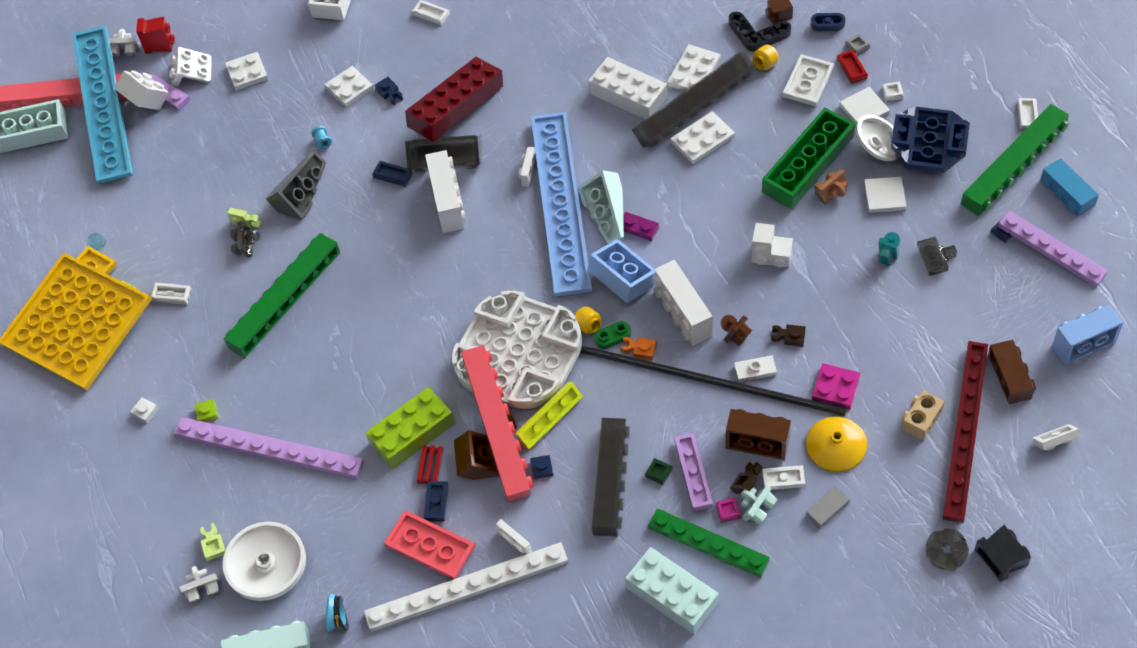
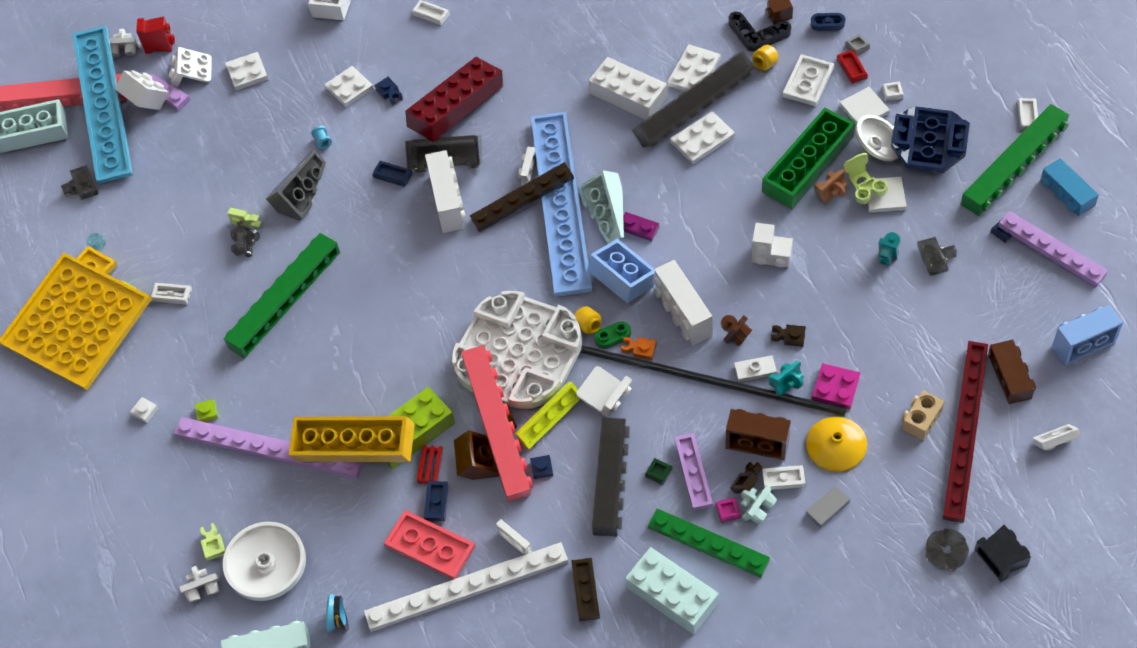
(80, 184): none -> clear smoke hinge
(352, 439): none -> yellow brick
(521, 196): none -> dark brown plate
(585, 589): none -> dark brown plate
(603, 391): none -> white bracket
(788, 378): none -> teal hips
(856, 169): none -> yellowish green piece

